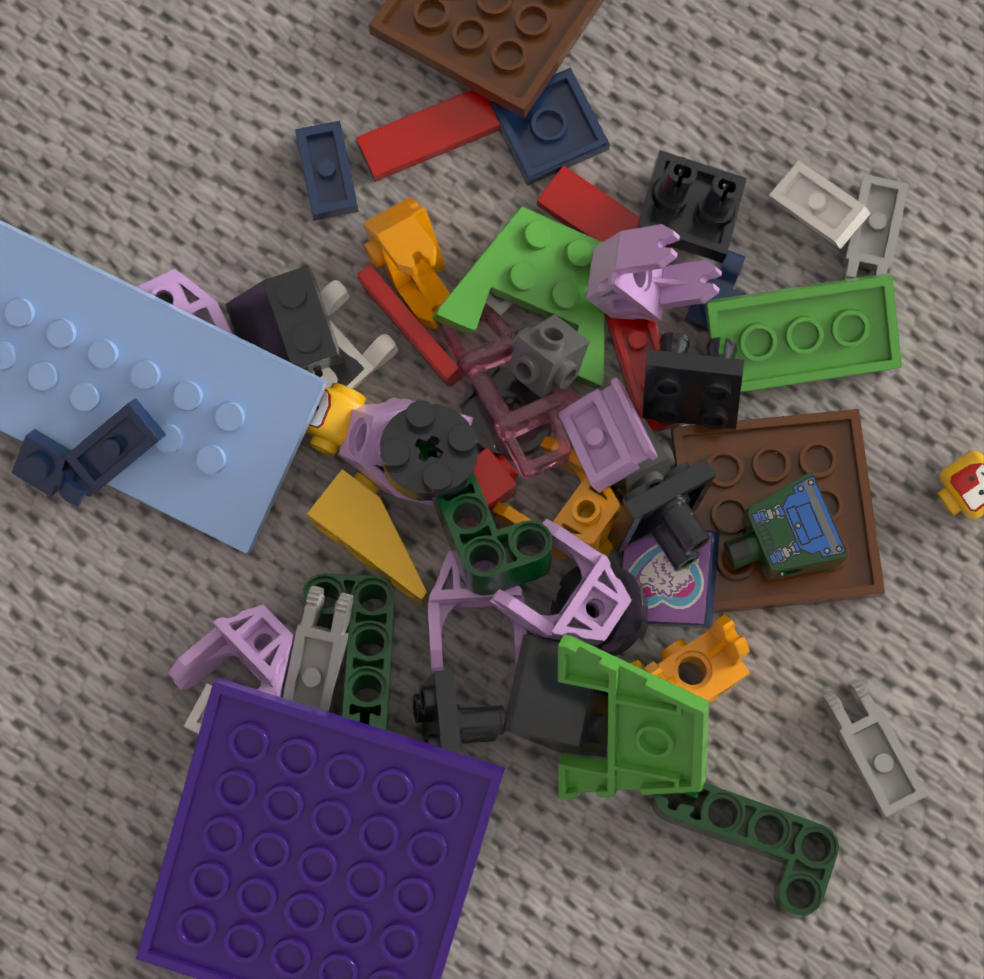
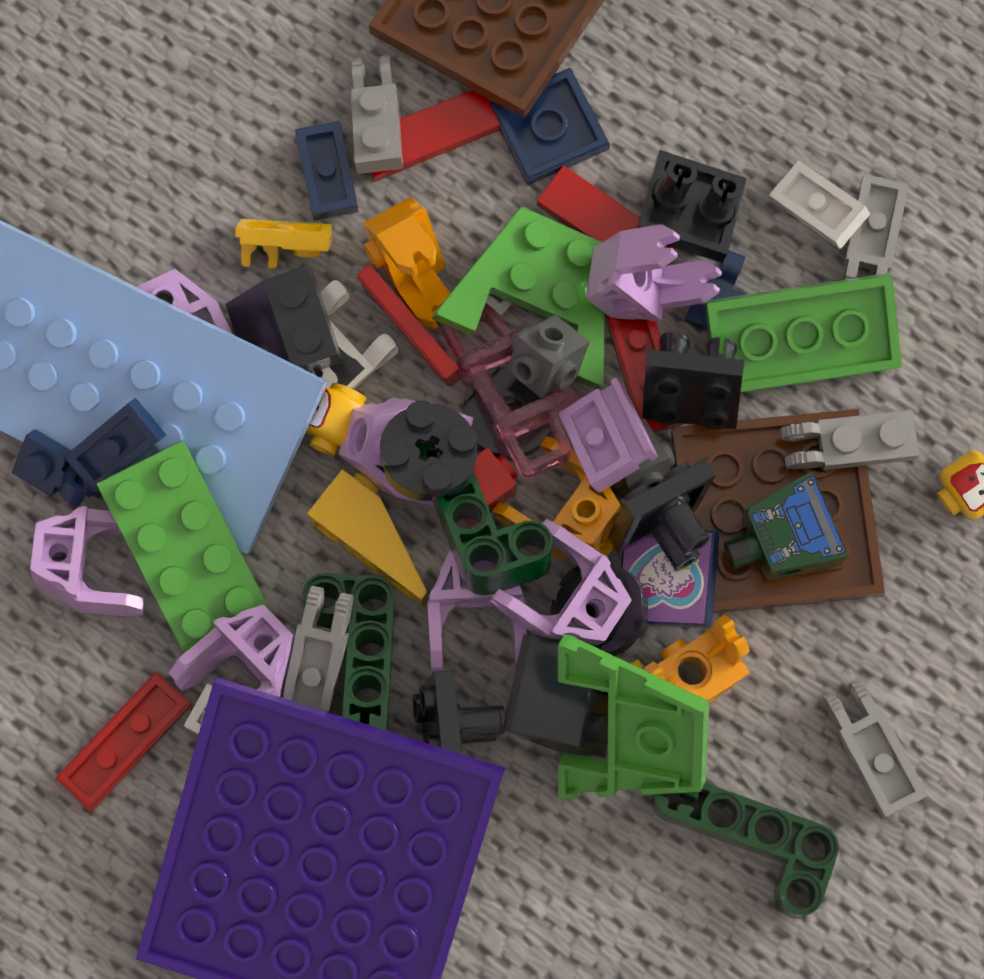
(68, 539): none -> lavender piece
(123, 741): none -> red tile
(180, 542): none -> bright green plate
(303, 238): none -> yellow plate
(375, 120): none -> light grey hinge
(855, 441): none -> light grey hinge

